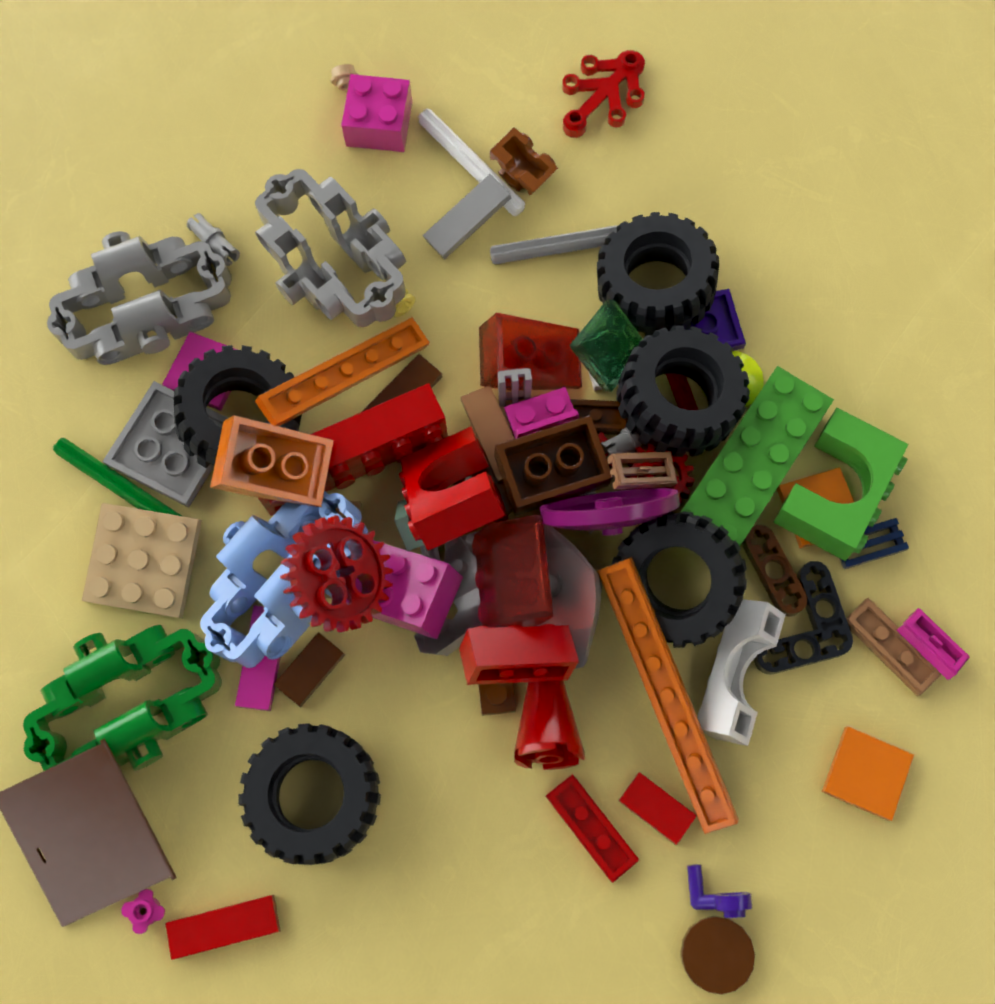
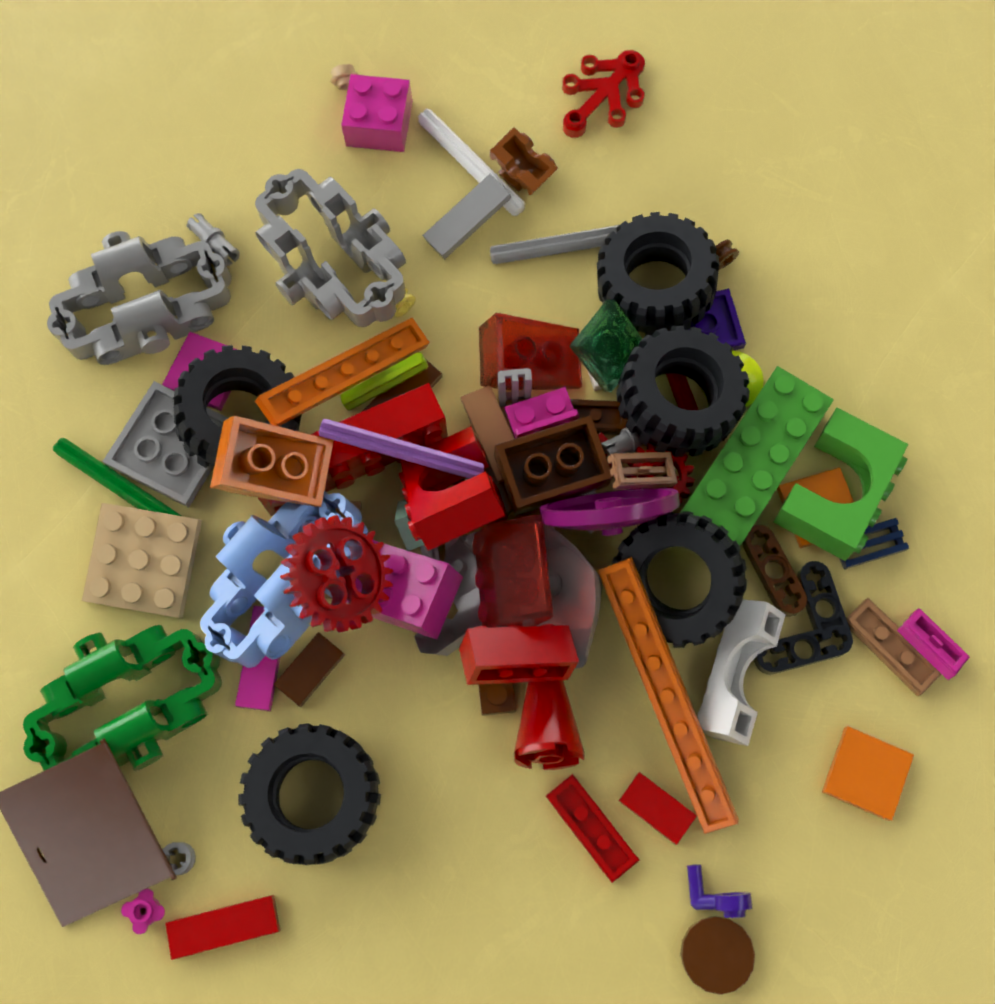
(183, 848): none -> light grey bush
(384, 381): none -> lime axle
(400, 449): none -> medium lavender axle
(726, 253): none -> reddish brown bush

